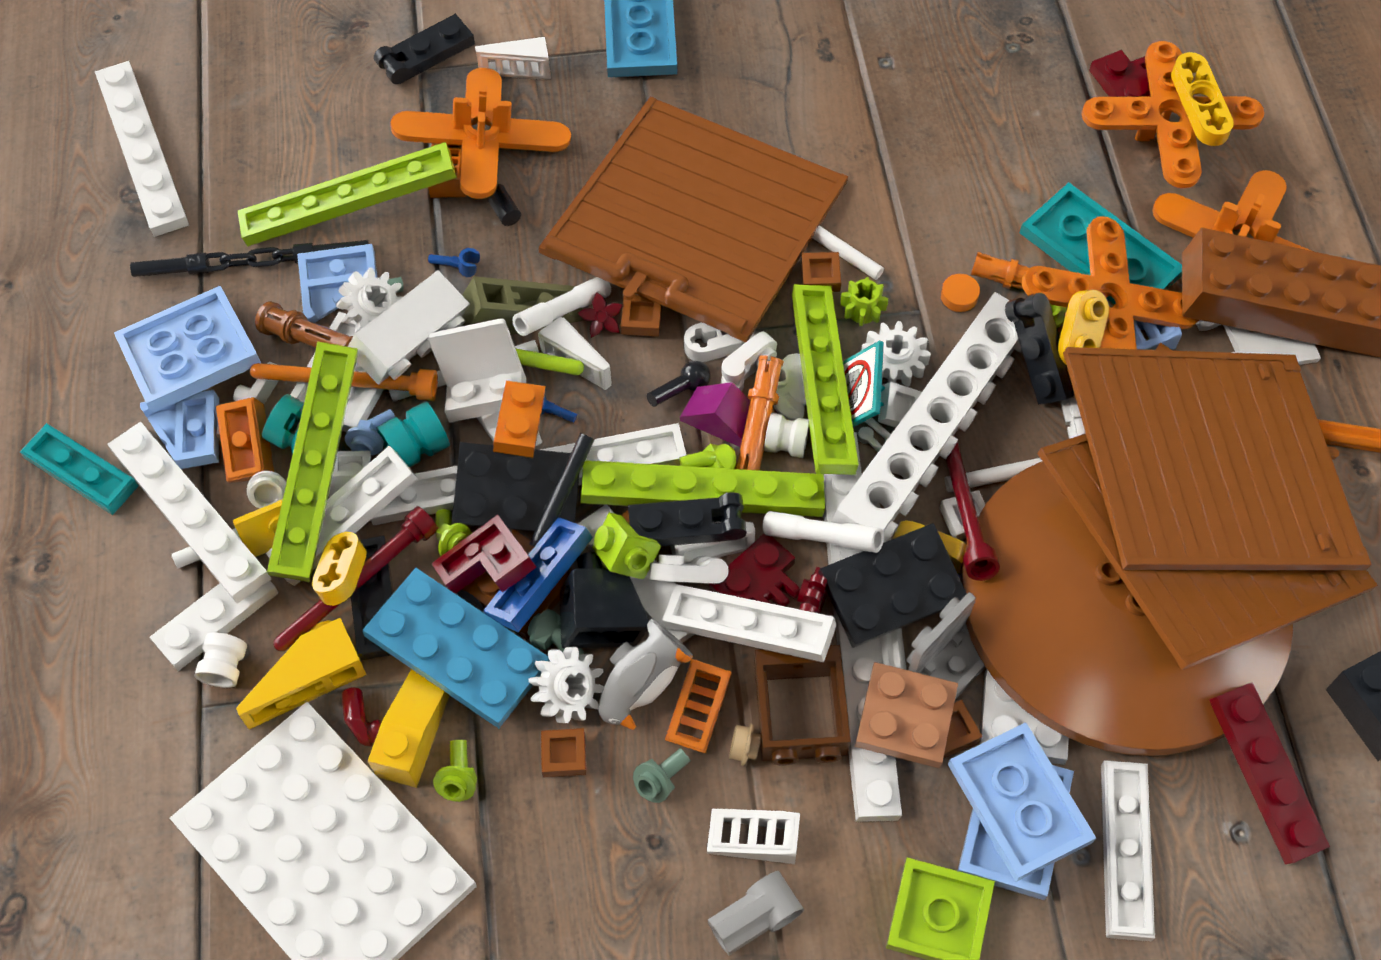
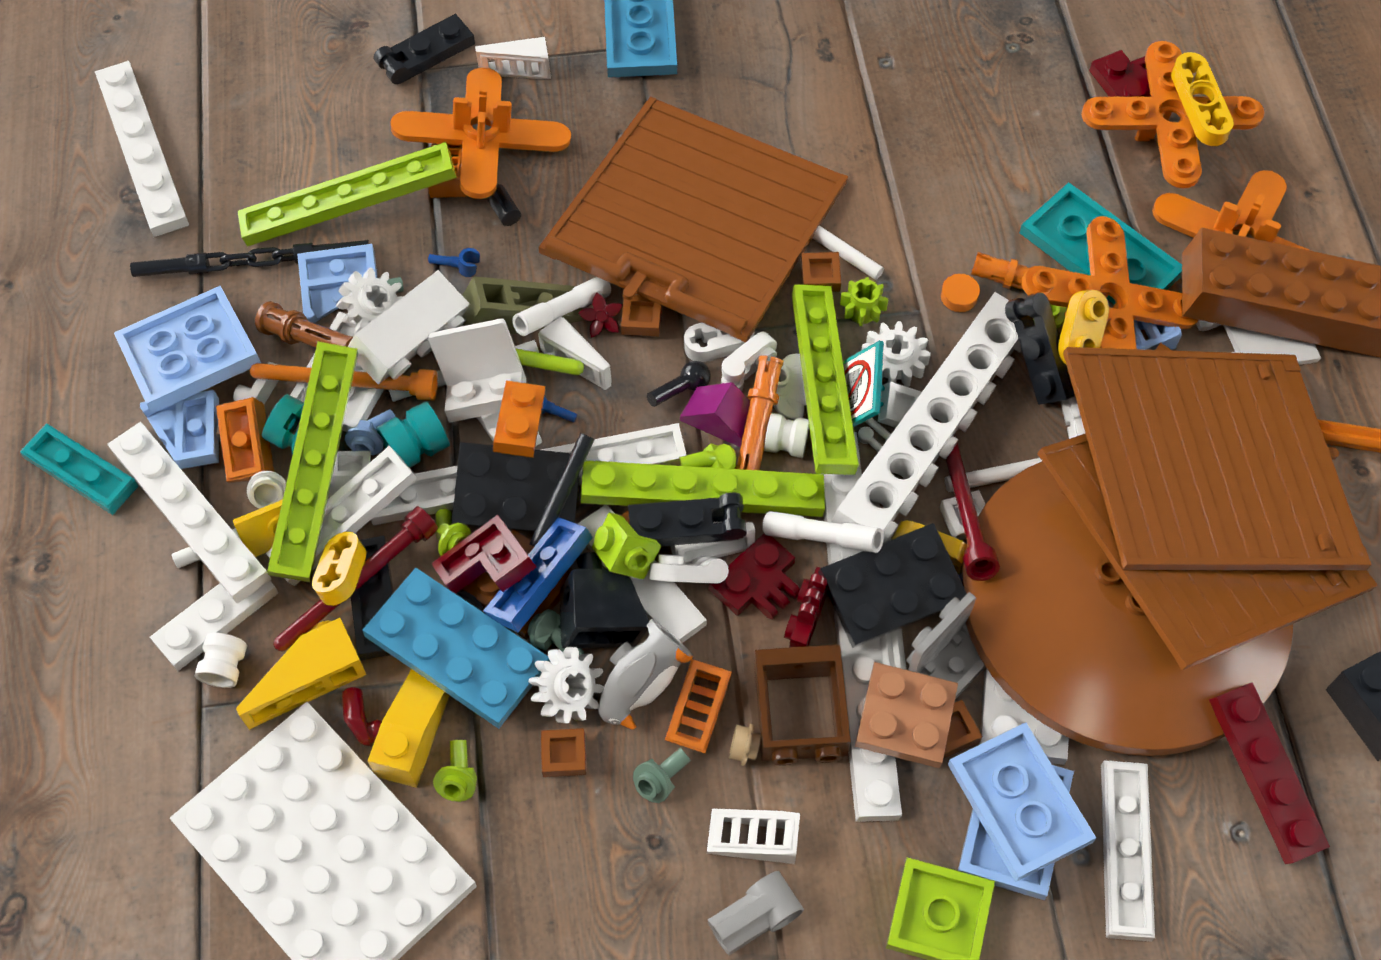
(750, 622): white plate -> none

